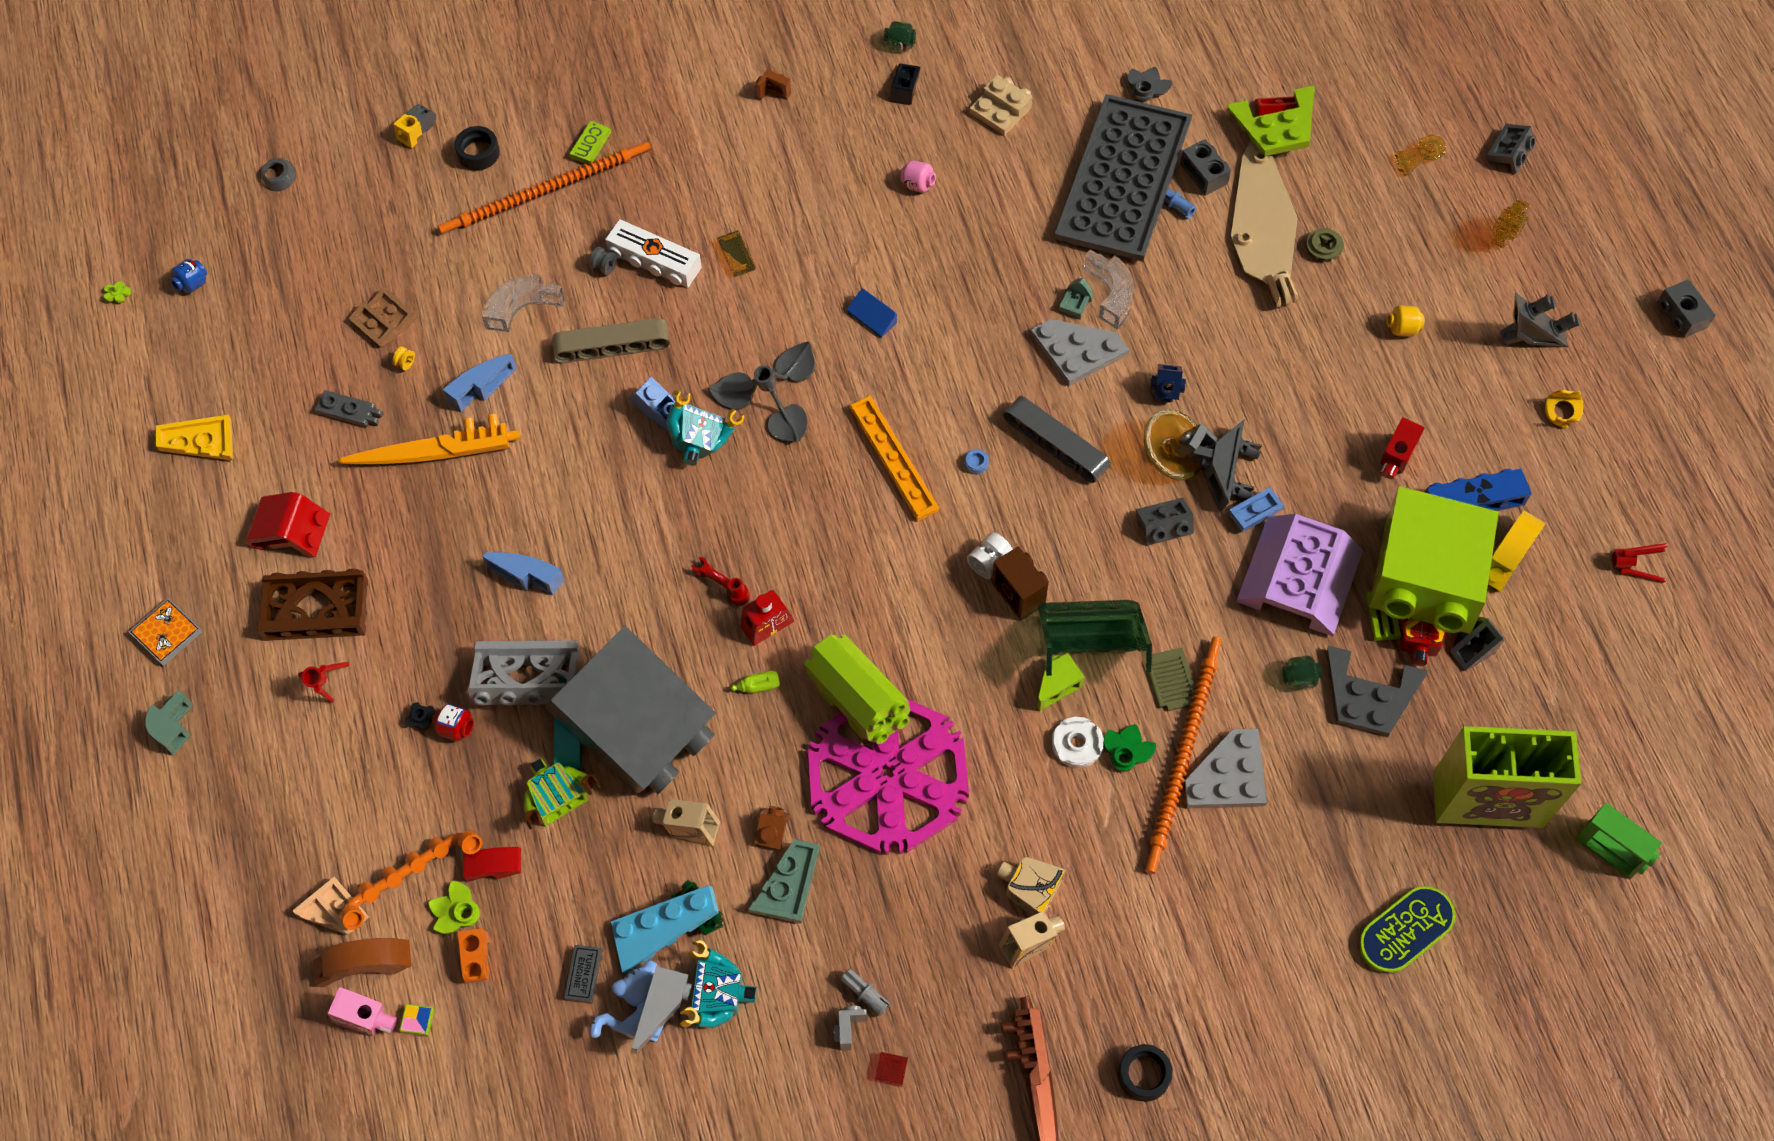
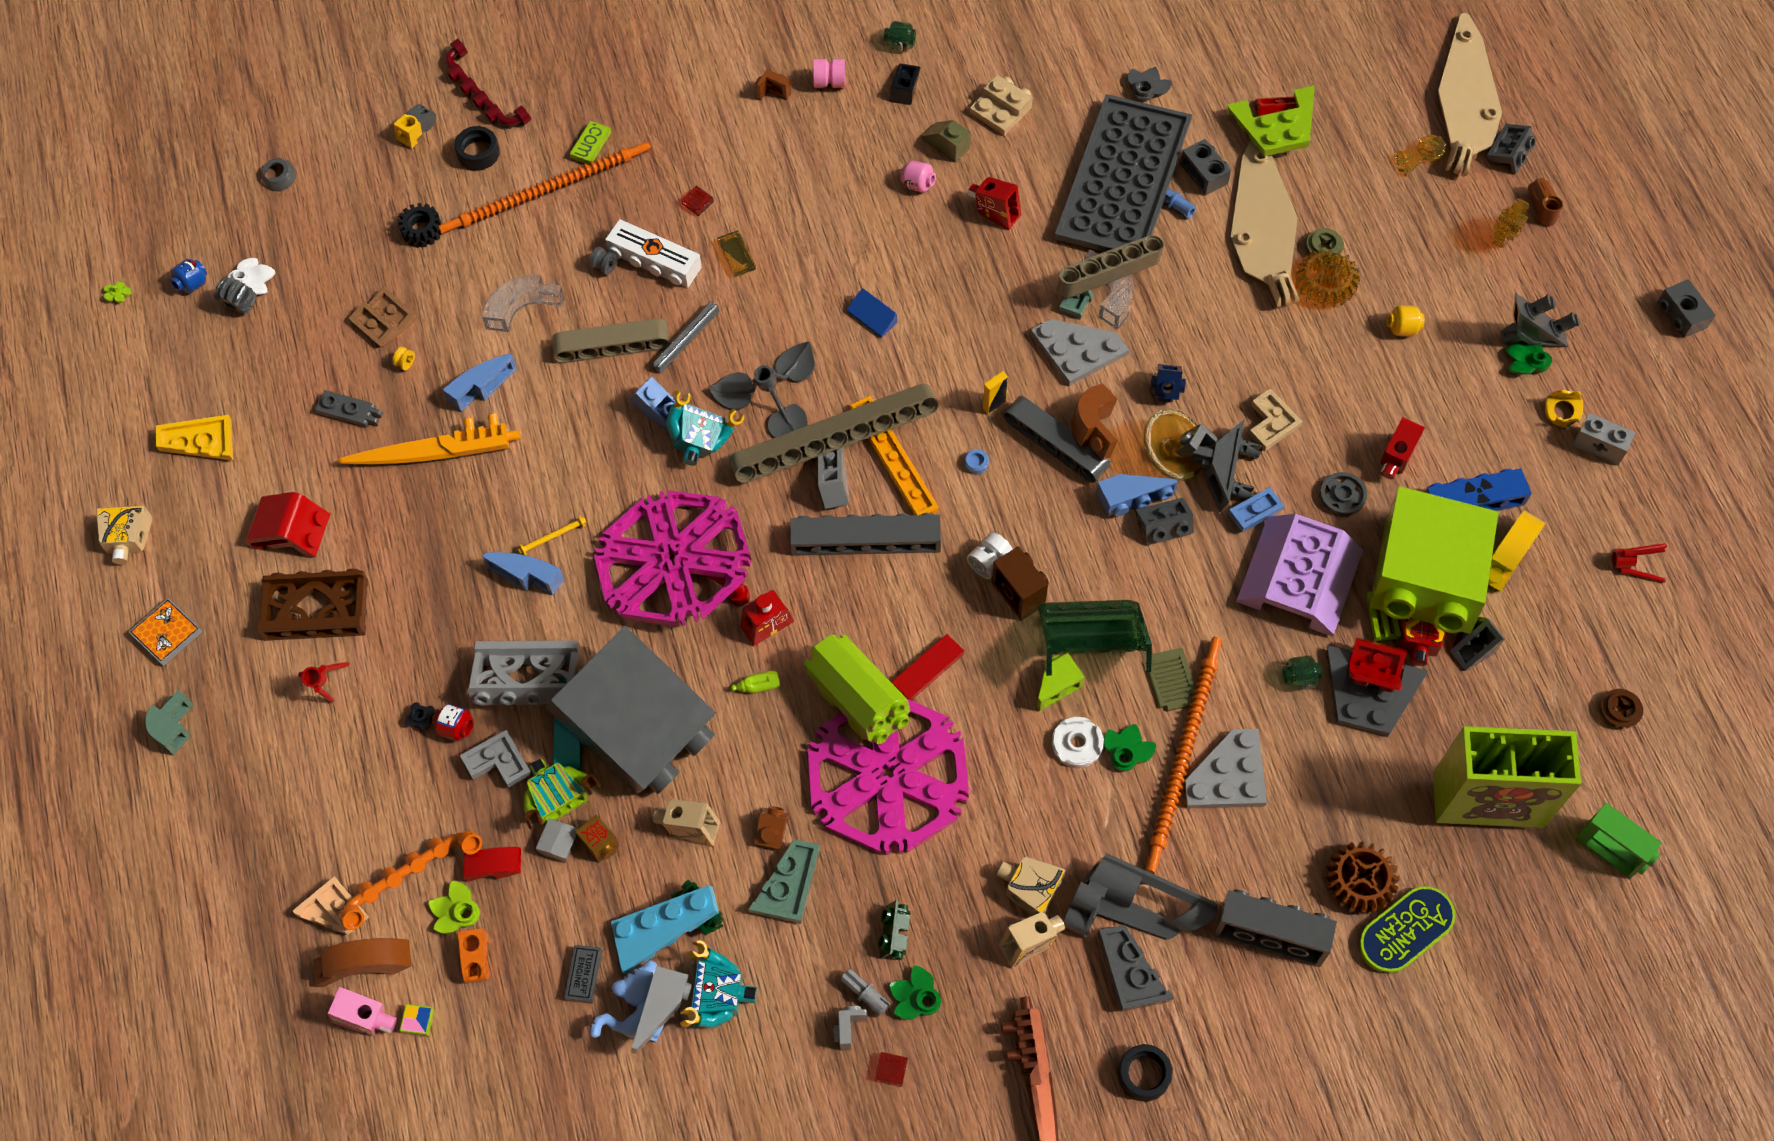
(123, 531): none -> torso
(235, 295): none -> dark grey gear
(253, 274): none -> white plate
(416, 215): none -> black tyre
(480, 97): none -> dark red bar
(498, 753): none -> light grey plate
(523, 549): none -> yellow axle
(557, 840): none -> light grey piece
(597, 838): none -> pearl gold brick
(655, 557): none -> dark pink plate
(685, 337): none -> dark grey axle
(697, 200): none -> clear red tile
(829, 73): none -> bright pink wheel
(833, 433): none -> dark tan beam
(833, 479): none -> light grey slope
(865, 534): none -> dark grey brick
(895, 918): none -> dark green hinge
(912, 993): none -> green plate
(928, 667): none -> red tile
(948, 138): none -> olive slope
(995, 392): none -> yellow tile
(997, 201): none -> red torso
(1086, 424): none -> dark orange arch
(1110, 266): none -> dark tan beam
(1110, 893): none -> dark grey panel
(1130, 974): none -> dark grey wing
(1132, 491): none -> medium blue slope
(1275, 927): none -> dark grey brick
(1278, 420): none -> tan plate
(1325, 285): none -> clear yellow gear
(1343, 494): none -> dark grey wheel
(1351, 858): none -> dark orange gear
(1376, 665): none -> red bracket
(1468, 97): none -> tan wing
(1528, 359): none -> green plate
(1546, 202): none -> dark orange piece
(1603, 439): none -> light grey brick
(1626, 700): none -> reddish brown gear

